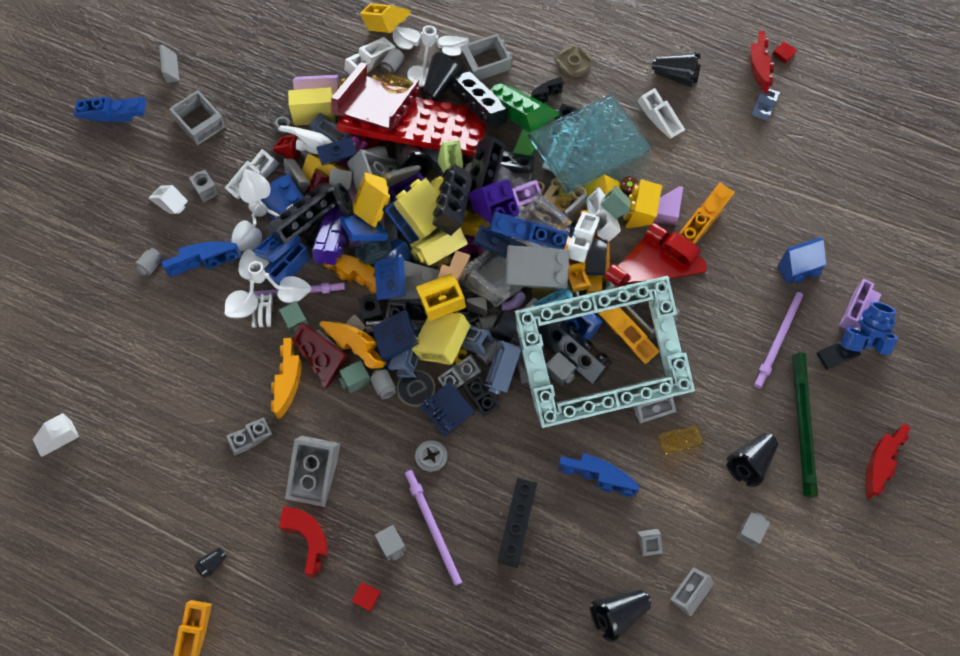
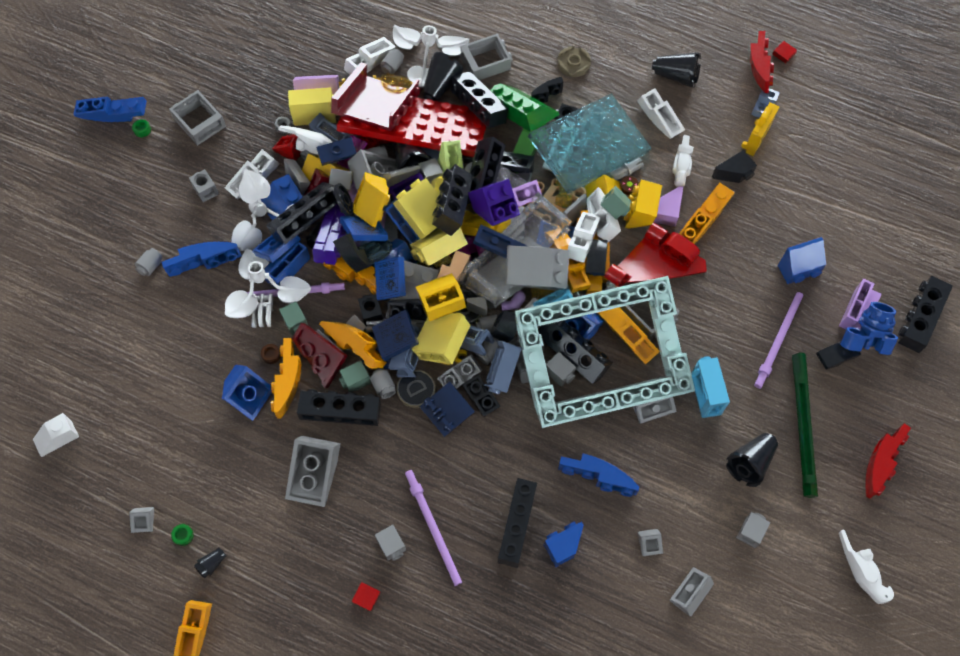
(141, 128): none -> green tile
(141, 519): none -> light grey slope
(169, 64): light grey slope -> none
(169, 199): white slope -> none
(182, 534): none -> green tile
(245, 391): none -> blue slope
(250, 436): light grey slope -> none
(270, 353): none -> reddish brown tile
(300, 522): red arch -> none
(328, 413): none -> black brick
(348, 250): none -> black slope
(383, 17): yellow slope -> none
(430, 169): none -> light grey brick
(435, 448): light grey gear -> none
(528, 231): blue slope -> none
(564, 545): none -> blue slope
(619, 612): black cone -> none
(626, 169): none -> light grey axle
(680, 439): clear yellow slope -> none
(682, 162): none -> white animal
(710, 387): none -> medium azure window
(735, 169): none -> black slope
(762, 127): none -> yellow piece
(866, 572): none -> white animal
(939, 293): none -> black brick

